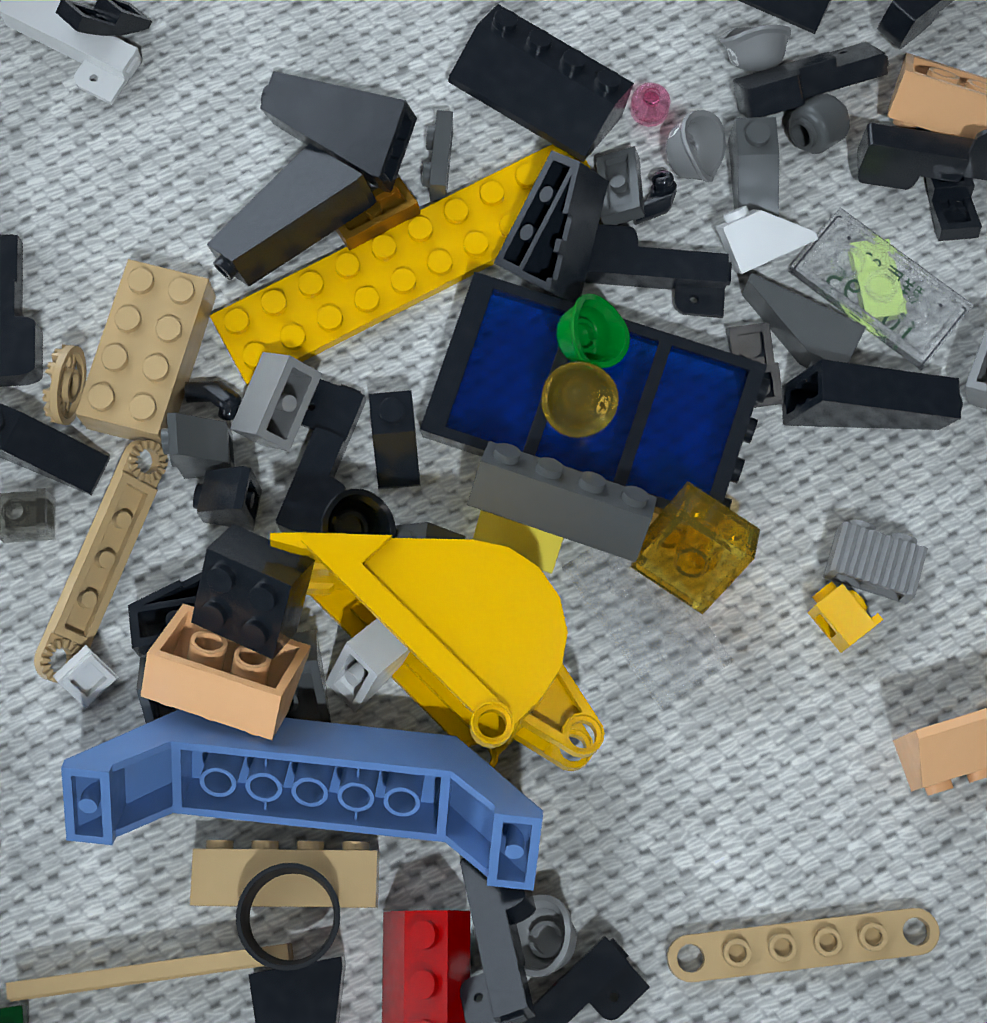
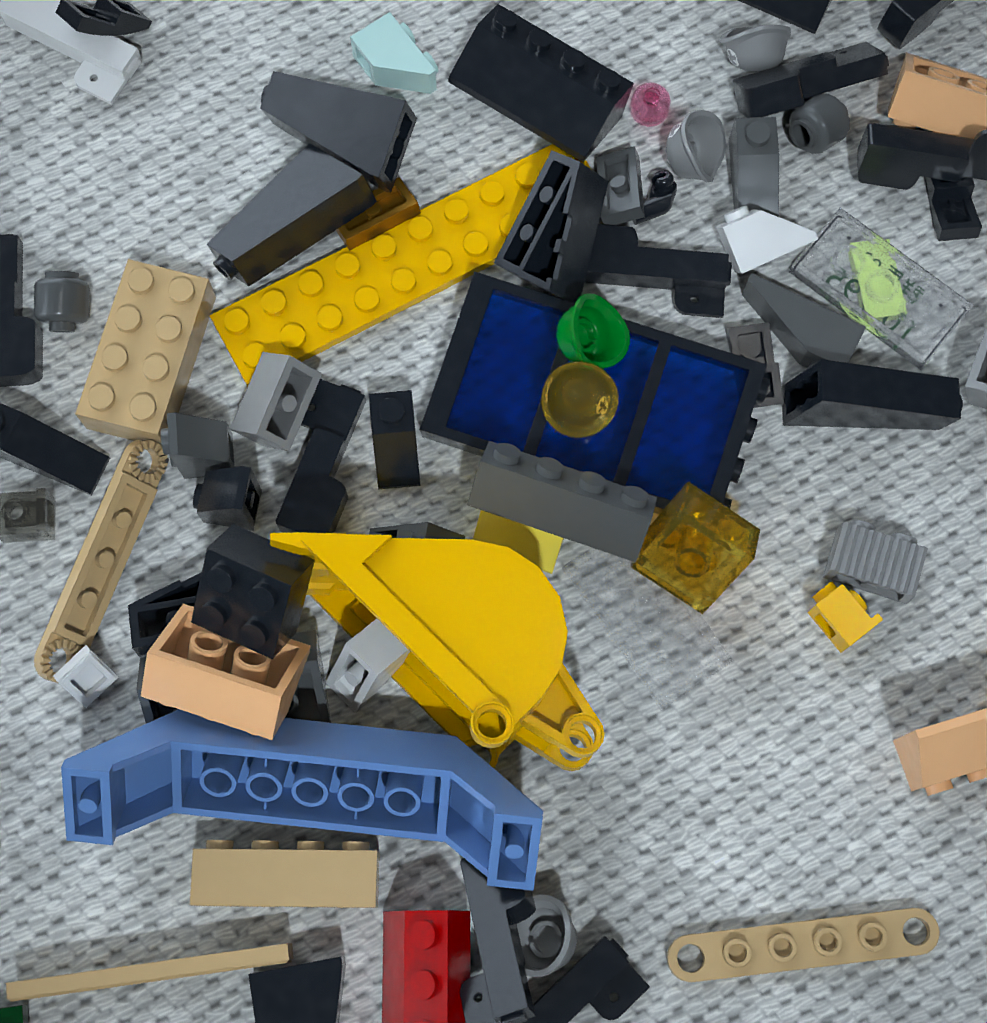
(61, 301): none -> dark grey head
(65, 384): tan wheel -> none
(216, 392): black arm -> none
(243, 916): black tyre -> none
(358, 513): black helmet -> none
(392, 58): none -> light aqua slope
(440, 141): dark grey plate -> none

